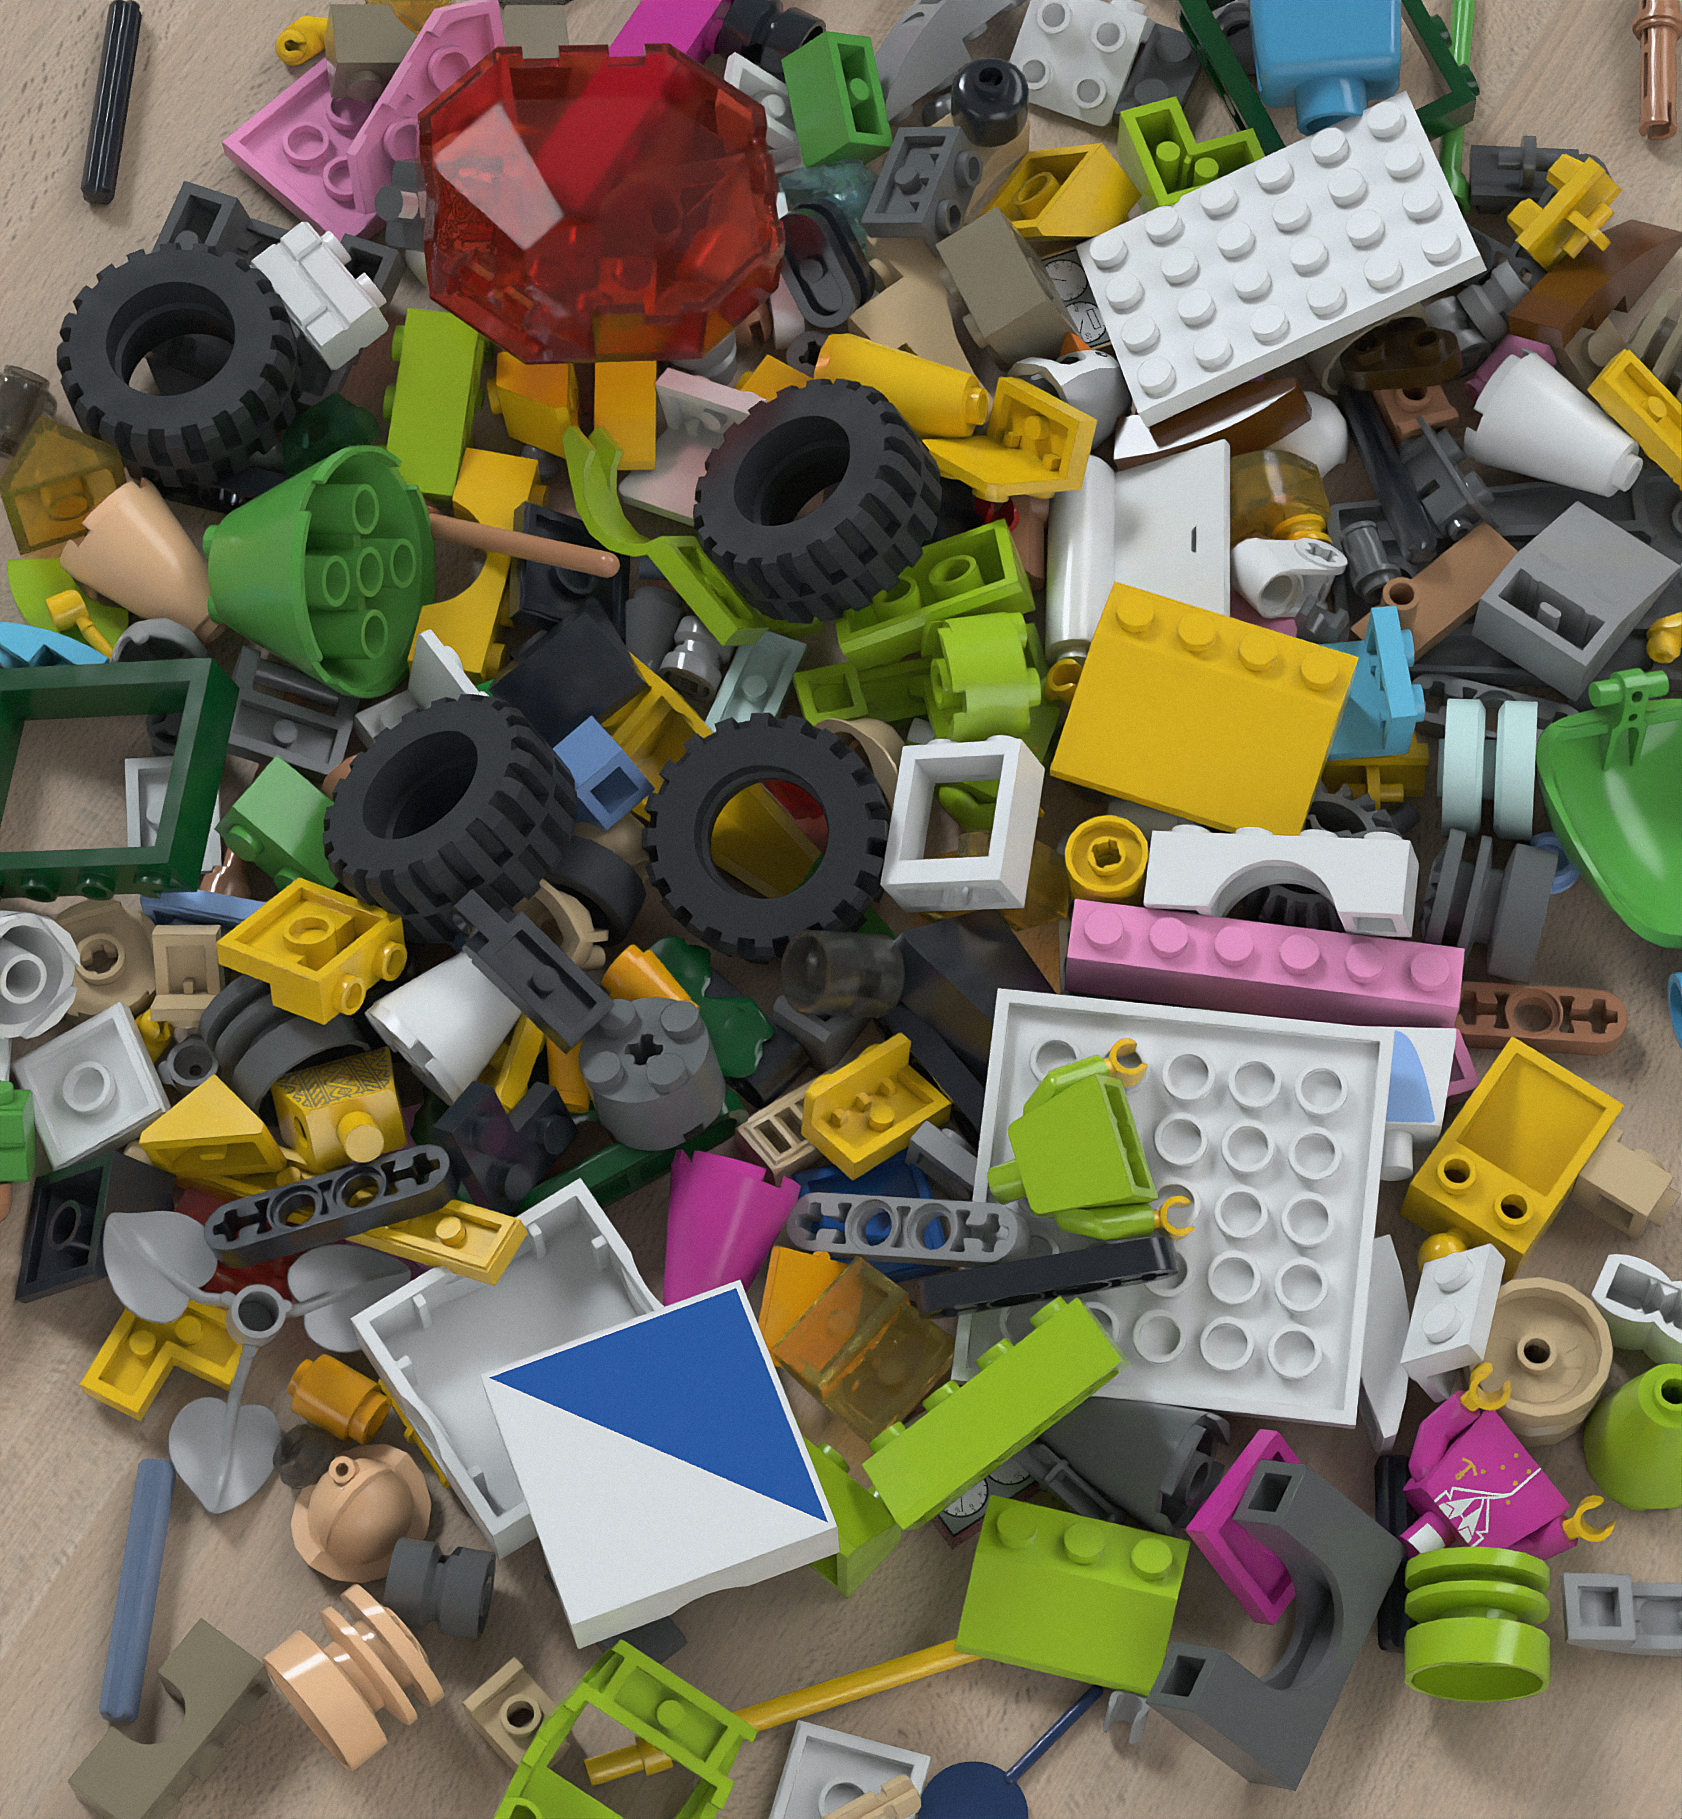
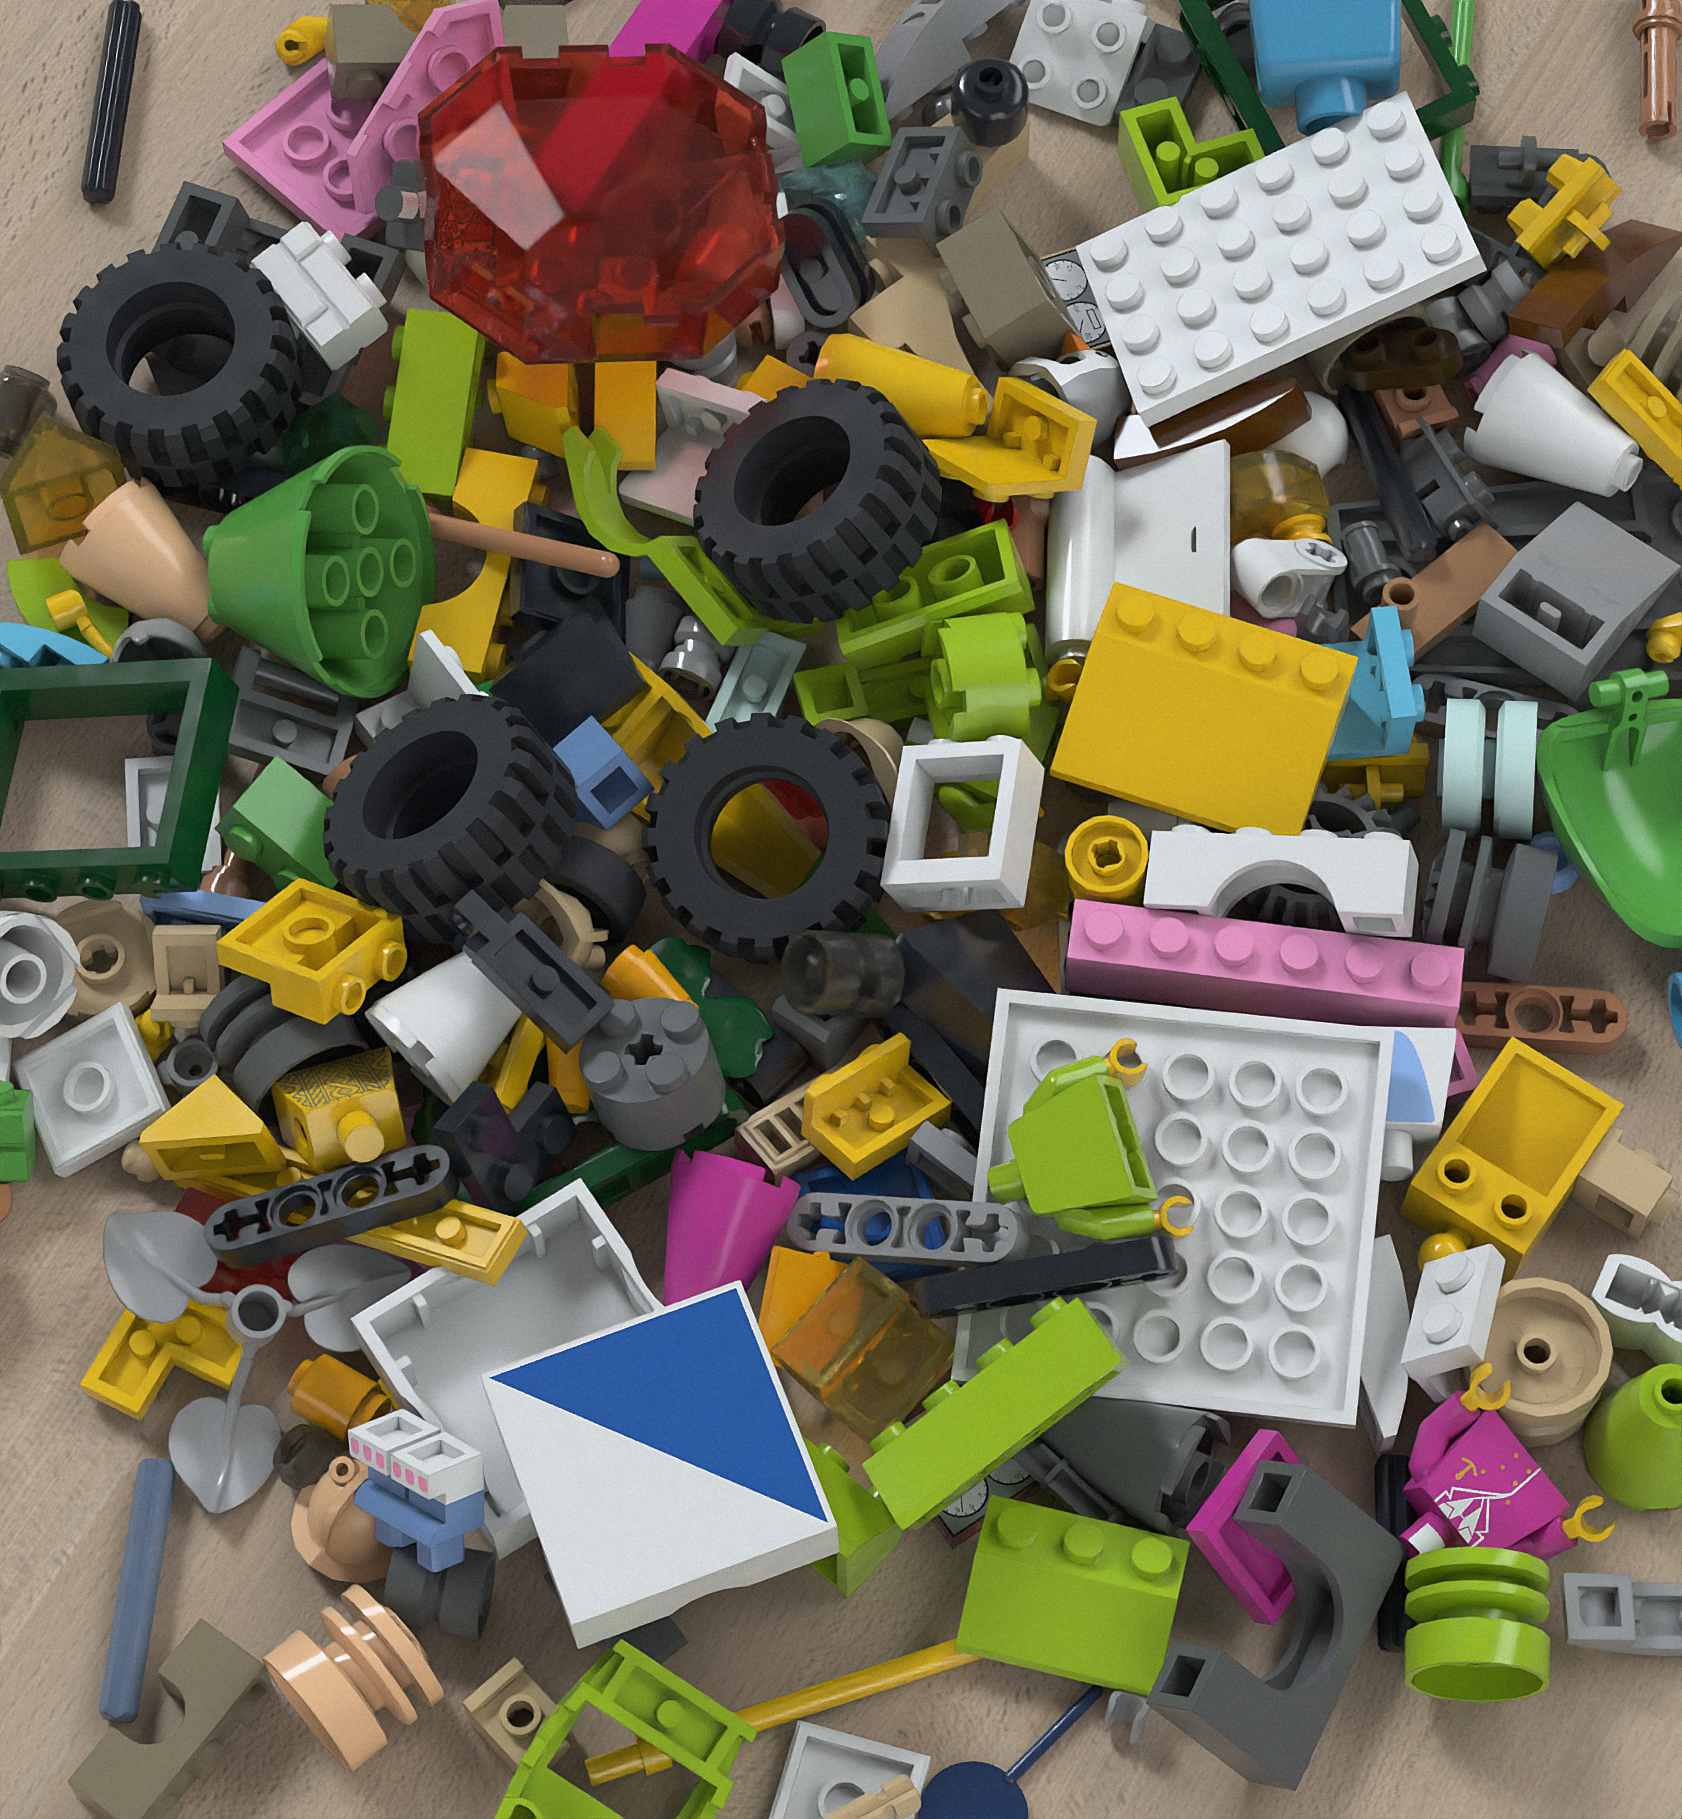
(70, 1217): black slope -> none
(419, 1486): none -> hips
(1066, 194): yellow slope -> none

